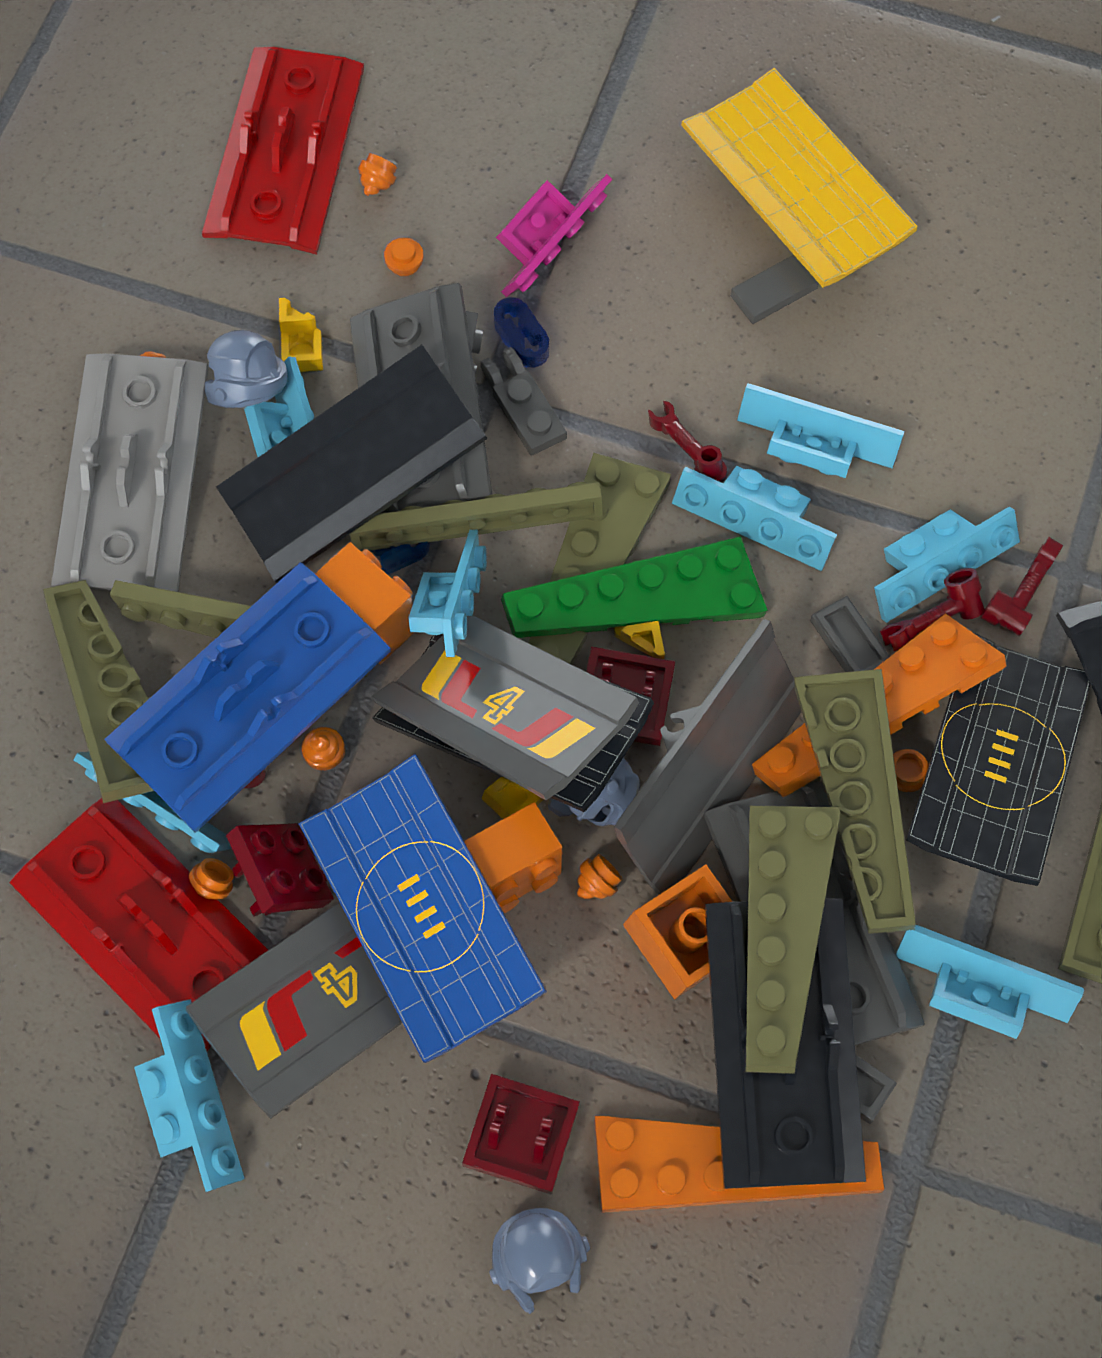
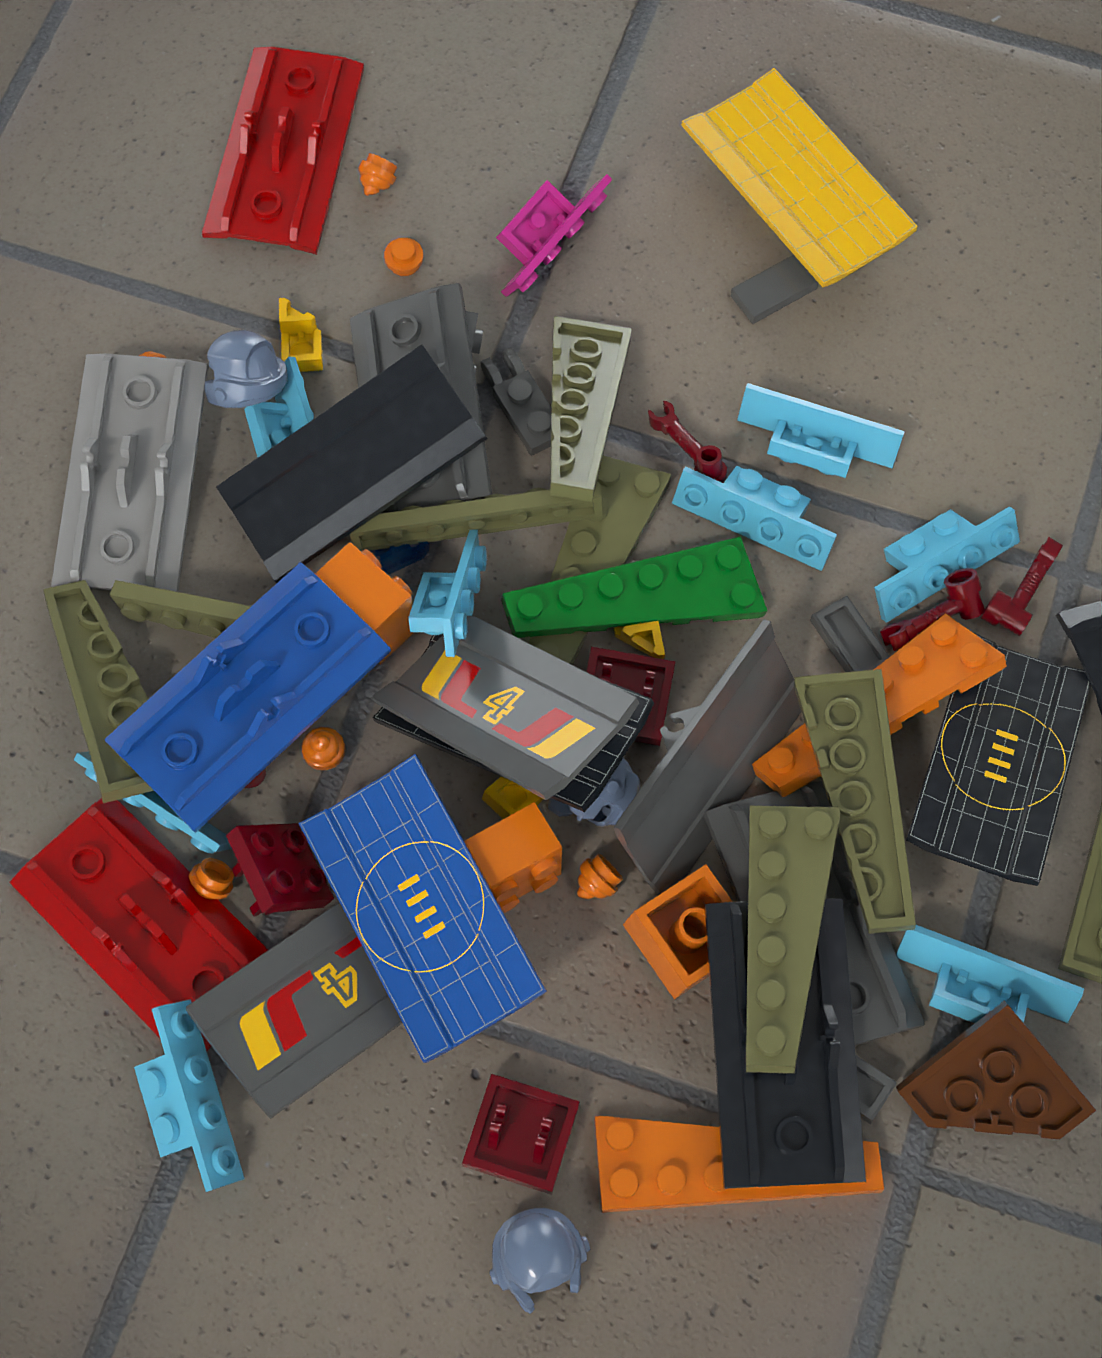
(527, 328): clear blue beam -> none
(585, 388): none -> wing
(910, 769): orange plate -> none
(996, 1083): none -> reddish brown plate

